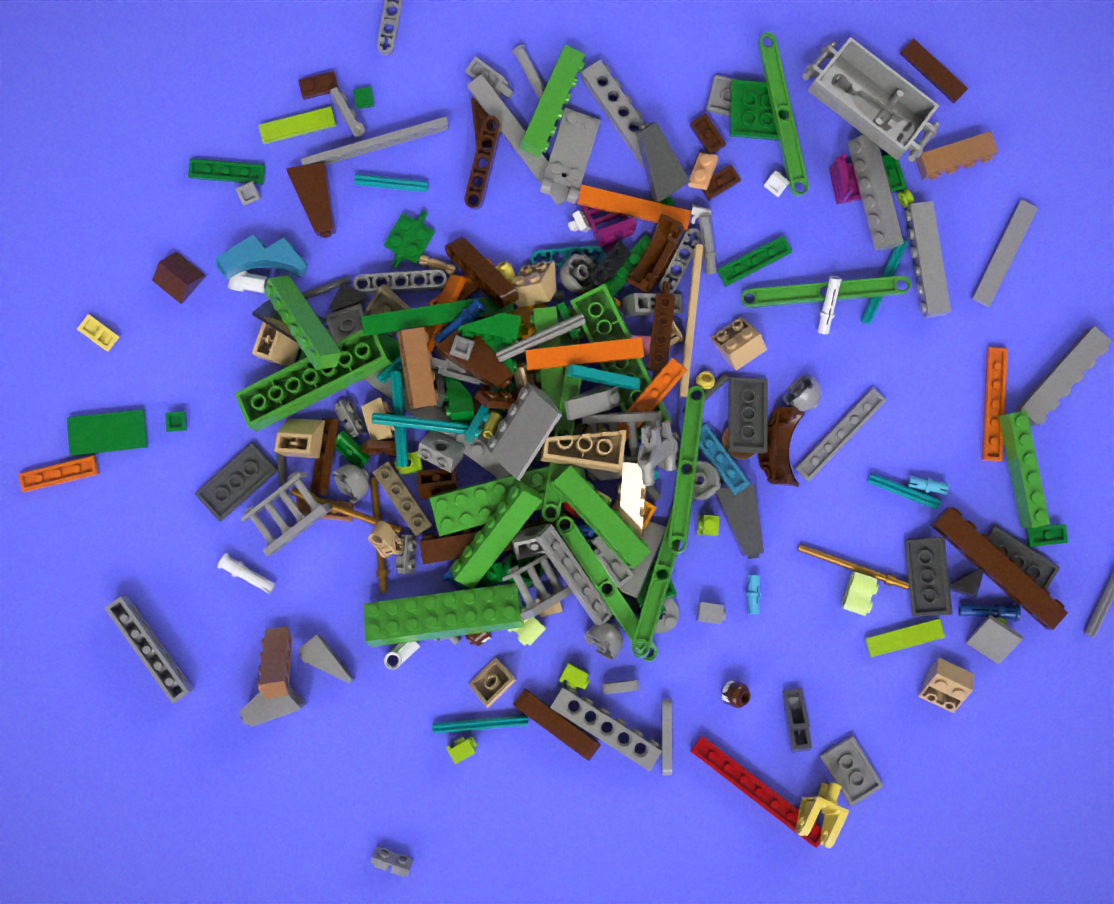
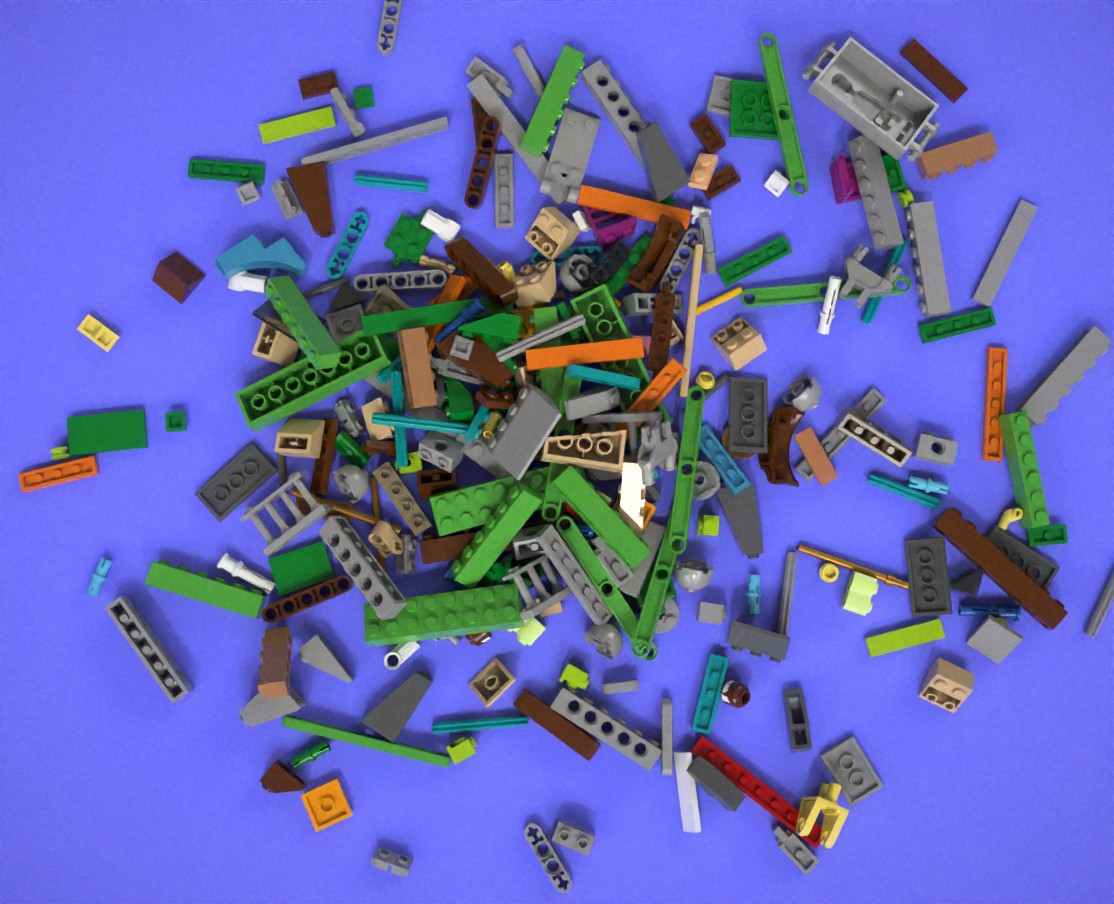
(59, 453): none -> lime bush
(98, 577): none -> medium azure pin
(207, 590): none -> bright green brick
(281, 779): none -> reddish brown slope
(286, 199): none -> light grey hinge
(298, 599): none -> reddish brown beam
(301, 568): none -> green tile
(310, 754): none -> green pin
(326, 805): none -> light orange plate
(345, 245): none -> teal beam
(362, 567): none -> light grey brick
(366, 740): none -> bright green beam
(396, 709): none -> dark grey slope
(445, 228): none -> white piece
(504, 191): none -> light grey tile
(545, 858): none -> light grey beam
(552, 232): none -> tan slope
(573, 837): none -> light grey brick
(687, 793): none -> white tile
(692, 574): none -> light grey cylinder
(710, 694): none -> teal plate
(715, 784): none -> dark grey slope
(718, 300): none -> yellow bar
(758, 641): none -> dark grey slope
(787, 593): none -> light grey axle
(795, 850): none -> light grey hinge
(815, 456): none -> nougat tile
(828, 572): none -> light yellow plate
(865, 280): none -> light grey connector
(873, 436): none -> brick
(923, 449): none -> light grey brick
(956, 325): none -> green tile
(1009, 516): none -> light yellow arm

